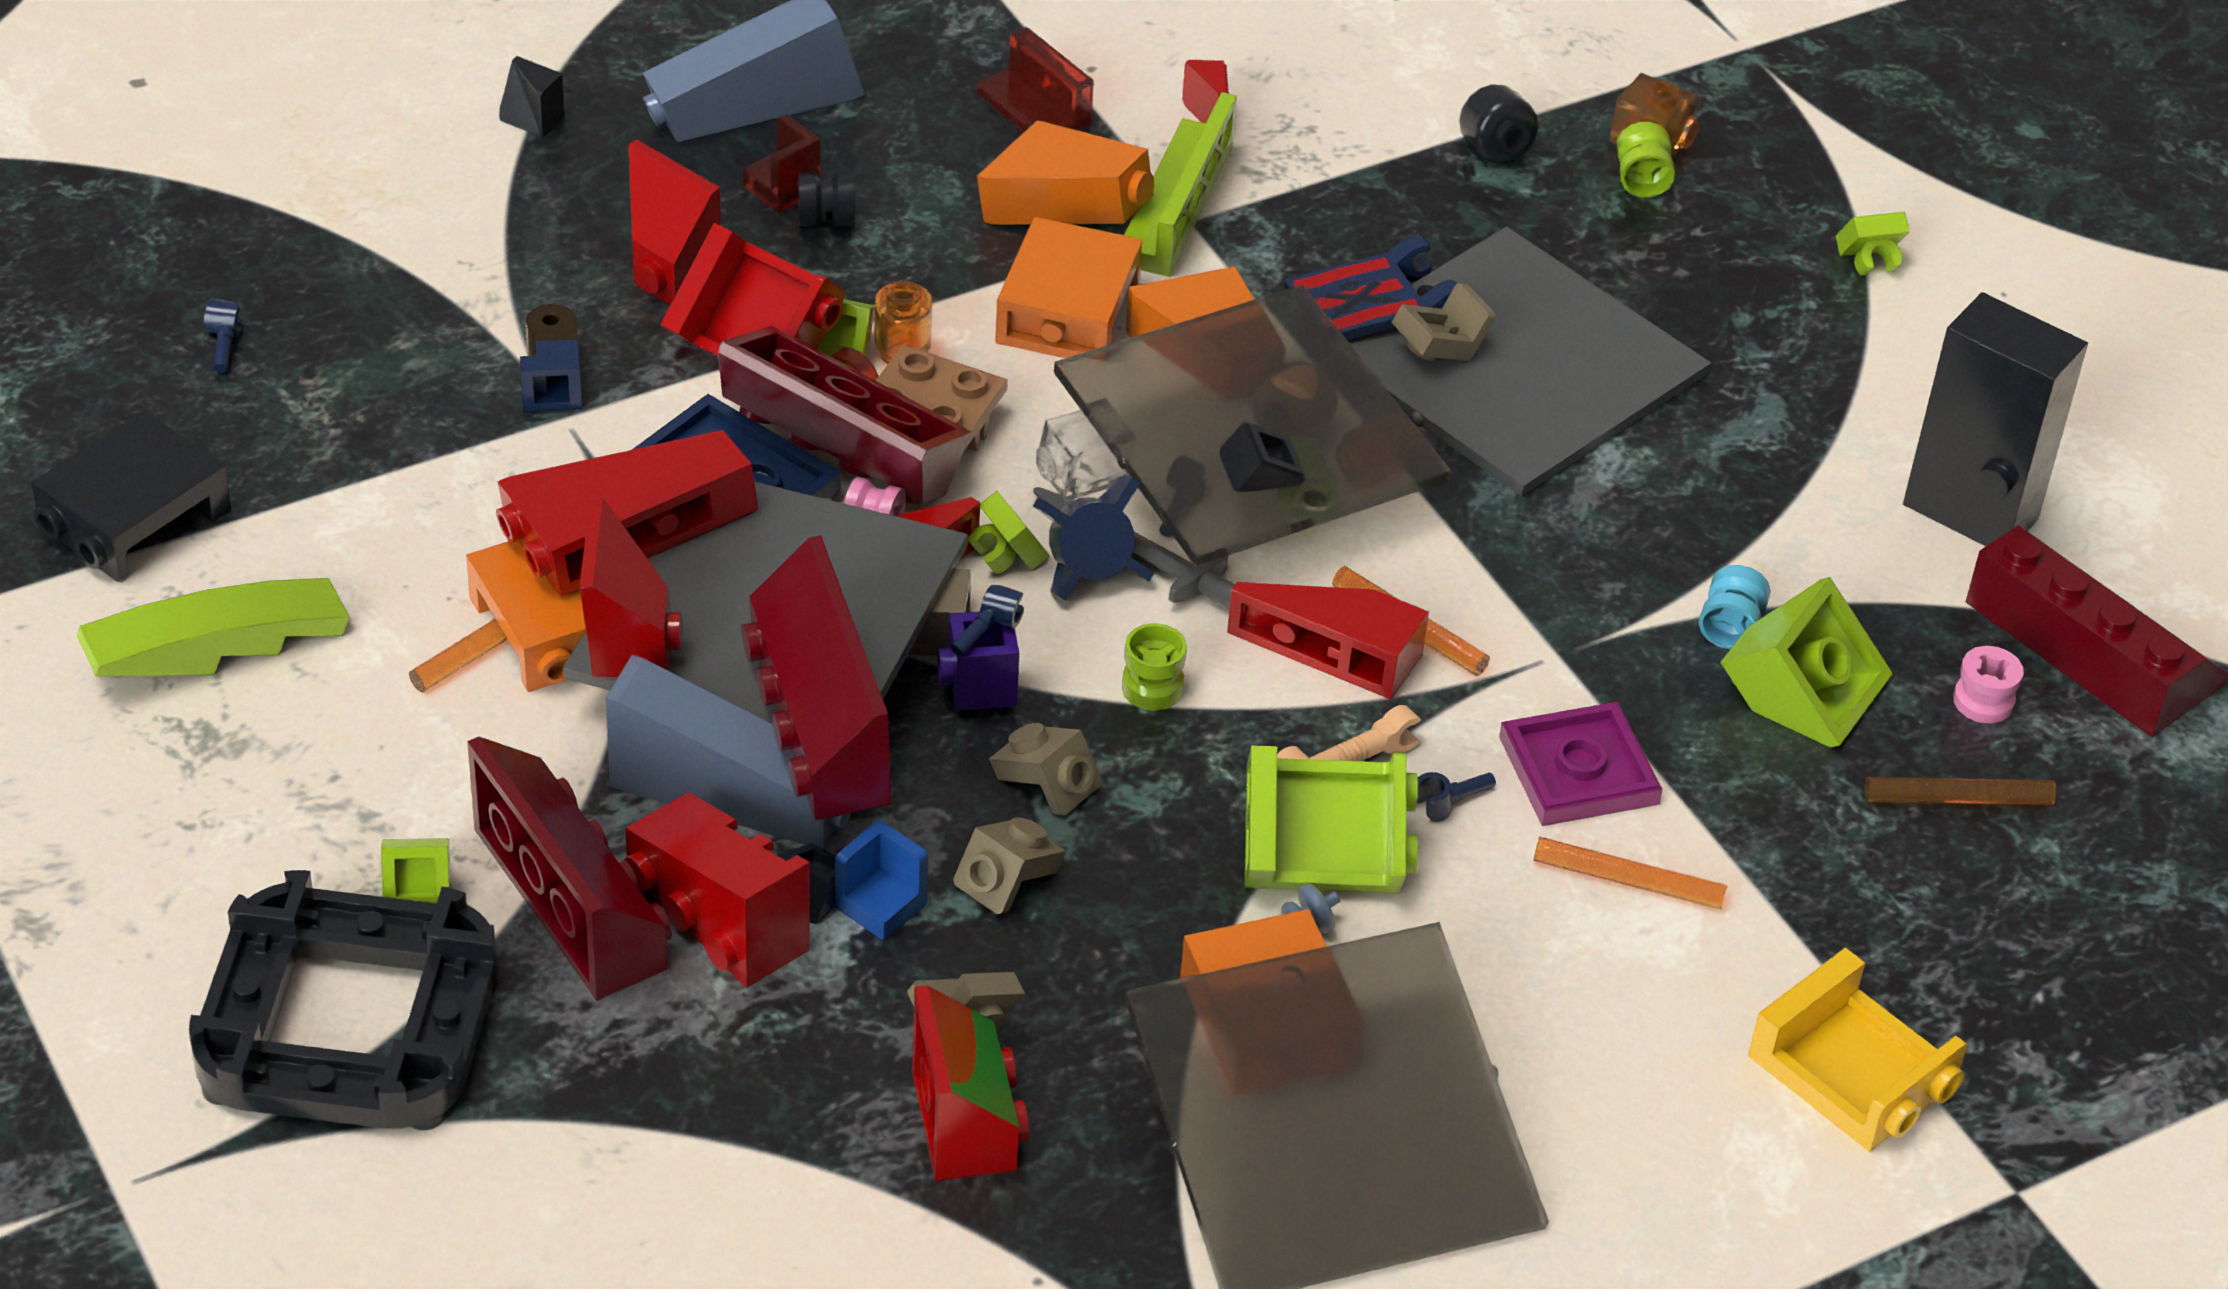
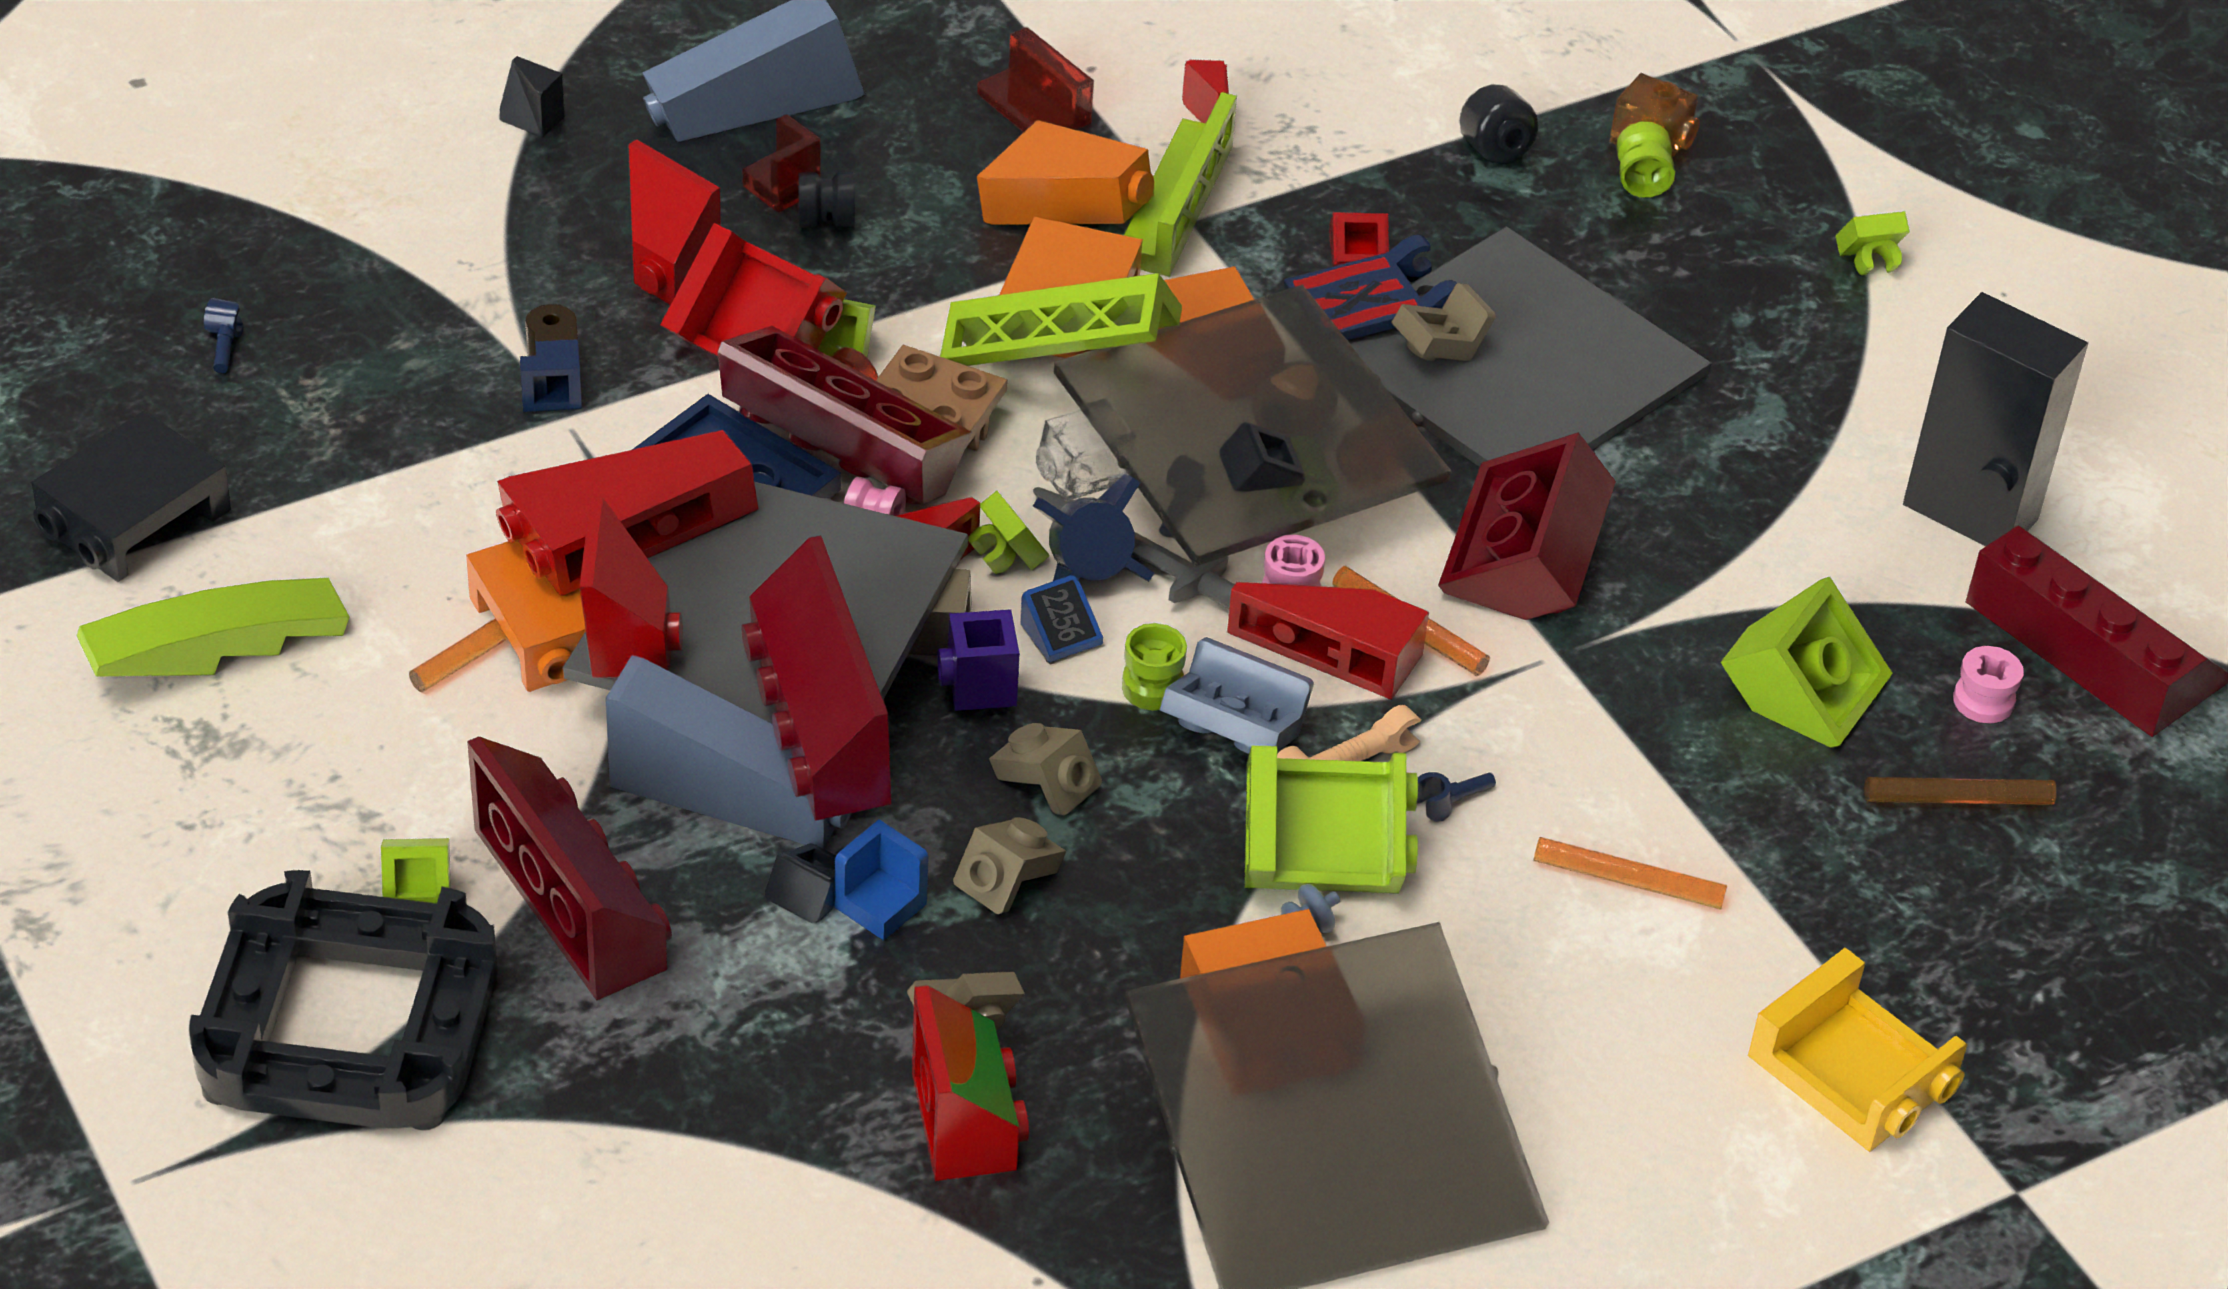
(723, 887): red wedge -> none
(902, 318): clear orange brick -> none
(998, 606): dark blue hand -> none
(1059, 320): none -> lime fence
(1059, 619): none -> slope
(1239, 697): none -> sand blue bracket
(1294, 561): none -> bright pink wheel
(1357, 236): none -> red slope
(1530, 529): none -> dark red slope
(1580, 763): magenta tile -> none
(1734, 602): medium azure wheel -> none

